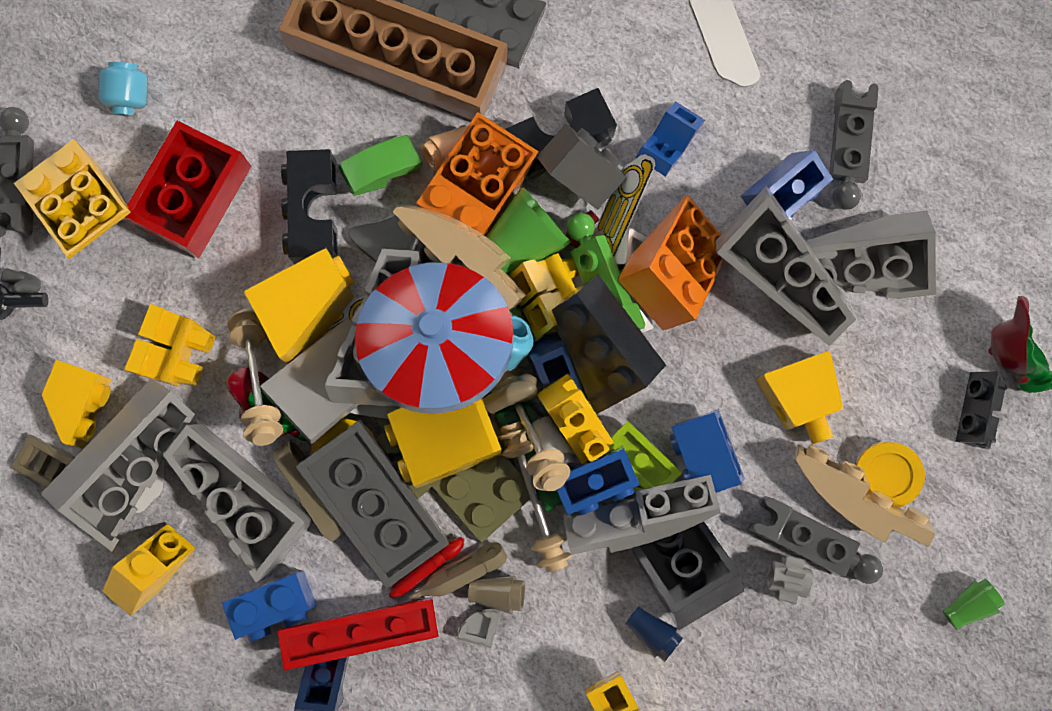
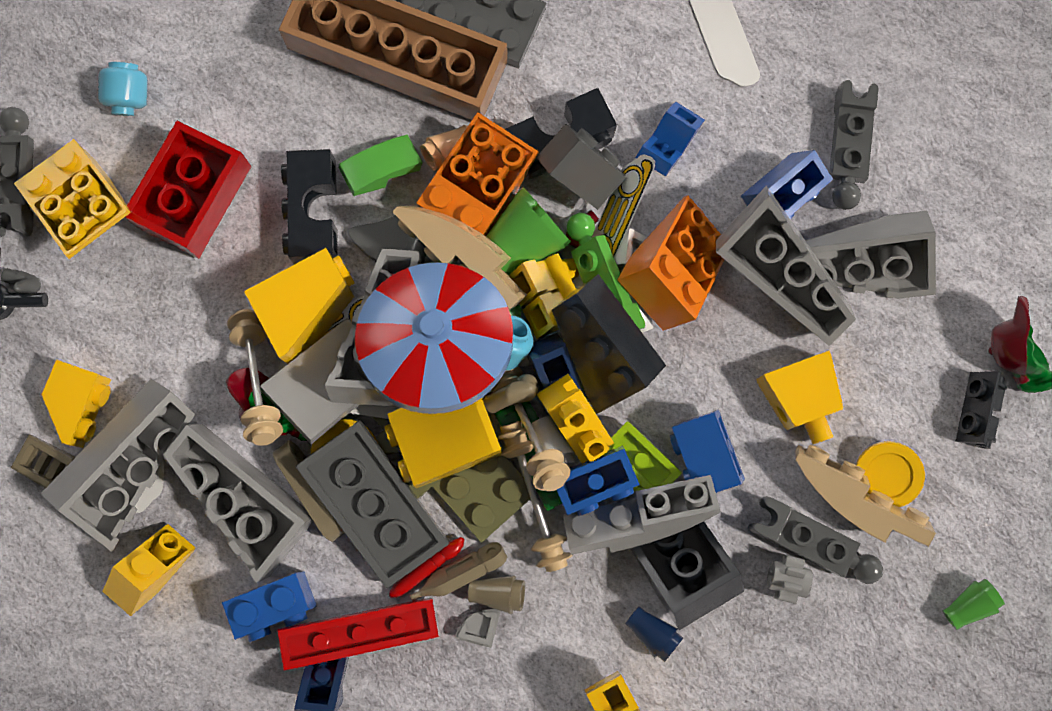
(173, 332): yellow hips -> none

